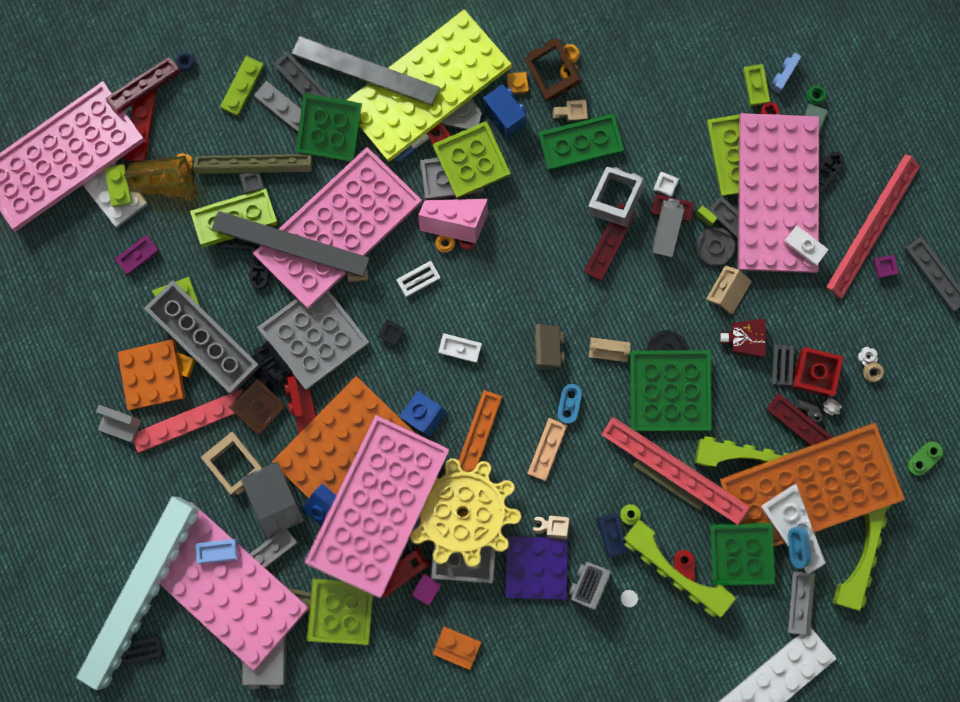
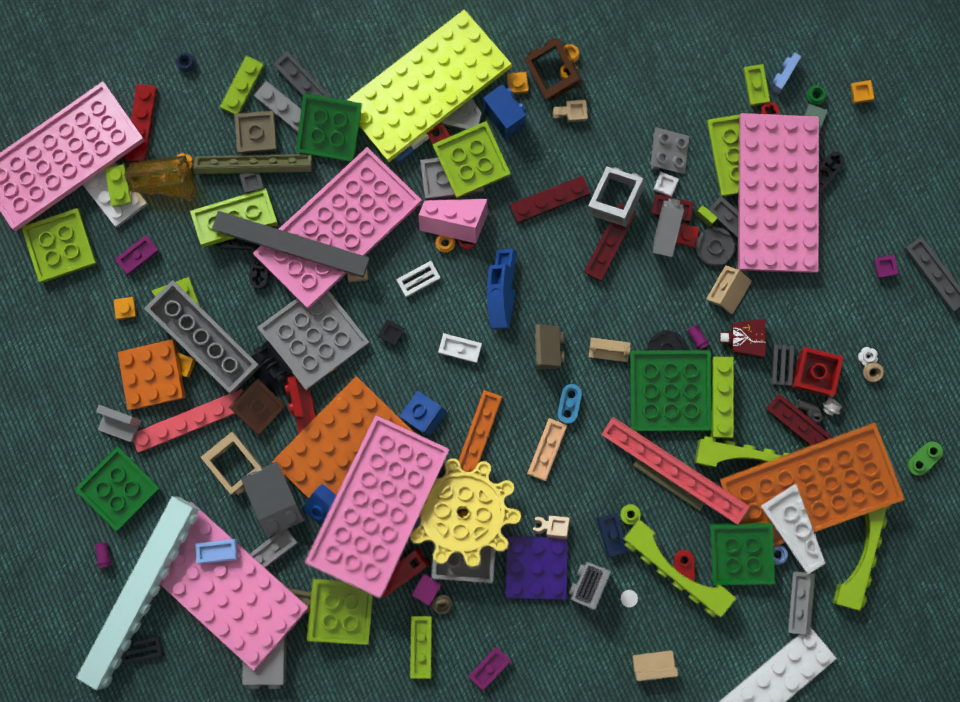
(59, 245): none -> lime plate
(103, 555): none -> magenta pin
(117, 489): none -> green plate
(125, 308): none -> light orange plate
(143, 85): tile -> none
(255, 132): none -> dark tan plate
(366, 71): tile -> none
(421, 647): none -> lime plate
(442, 604): none -> dark tan plate
(456, 648): orange plate -> none
(489, 668): none -> magenta plate
(499, 292): none -> blue slope
(550, 199): none -> dark red plate
(581, 142): green plate -> none
(654, 665): none -> tan panel
(669, 151): none -> light grey hinge
(687, 235): none -> red plate
(698, 337): none -> magenta pin
(722, 397): none -> lime arch
(784, 554): none -> light blue plate
(799, 547): dark azure plate -> none
(806, 245): white plate -> none
(862, 92): none -> light orange plate
(873, 226): coral plate -> none

